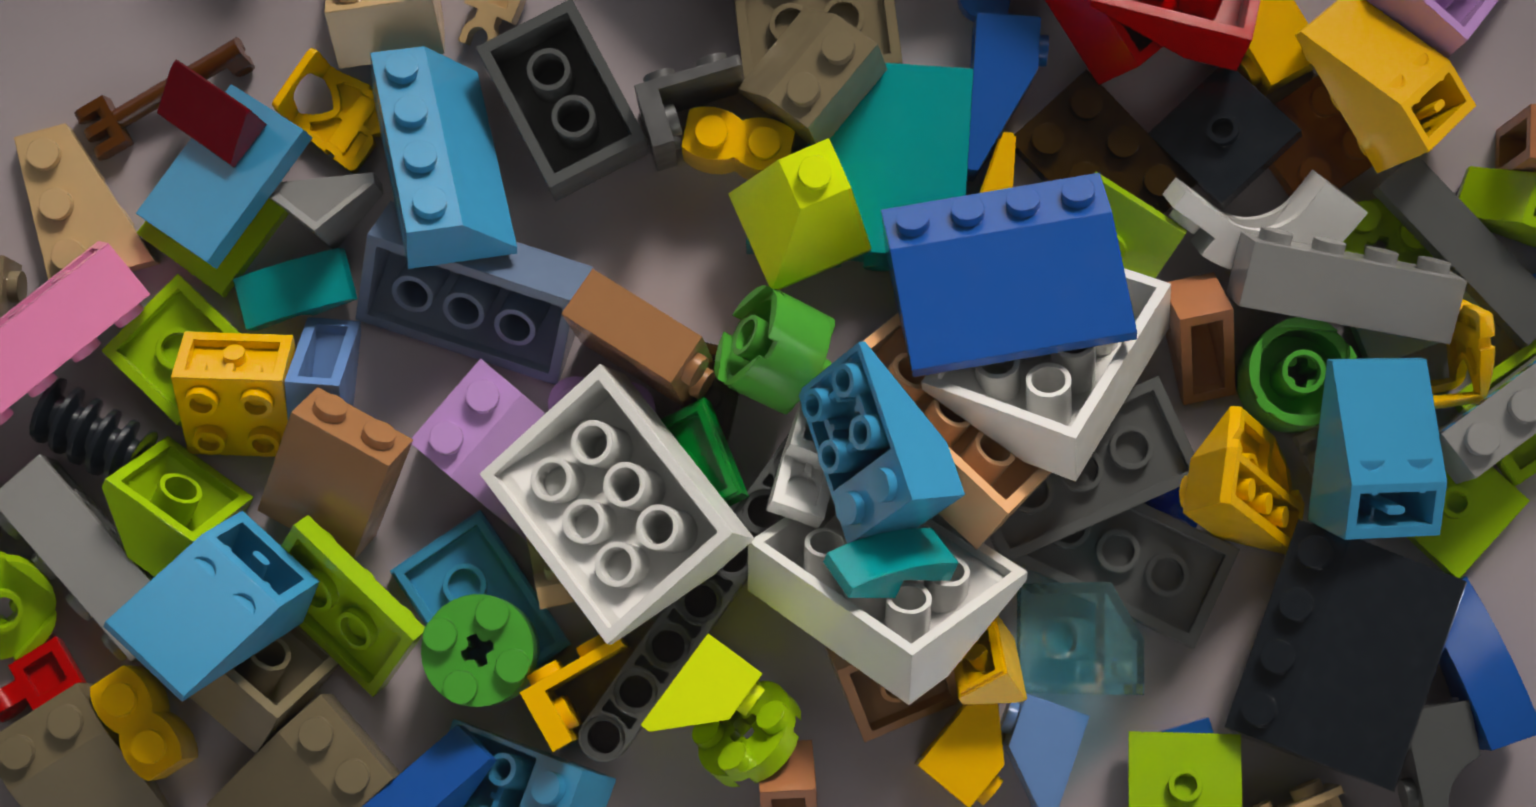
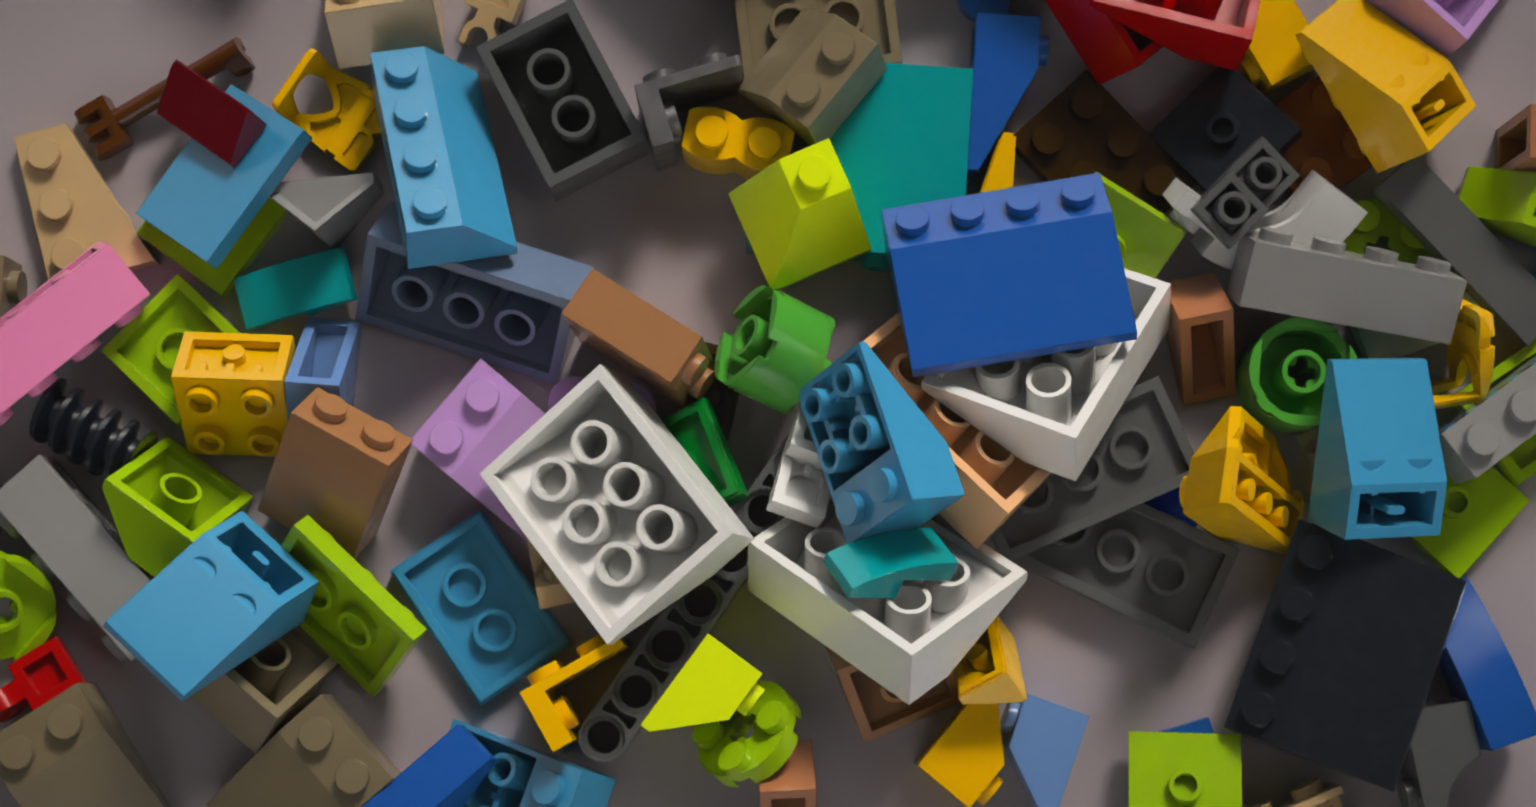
(139, 710): yellow brick -> none
(451, 637): bright green brick -> none
(1078, 640): clear light blue slope -> none
(1244, 192): none -> dark grey slope

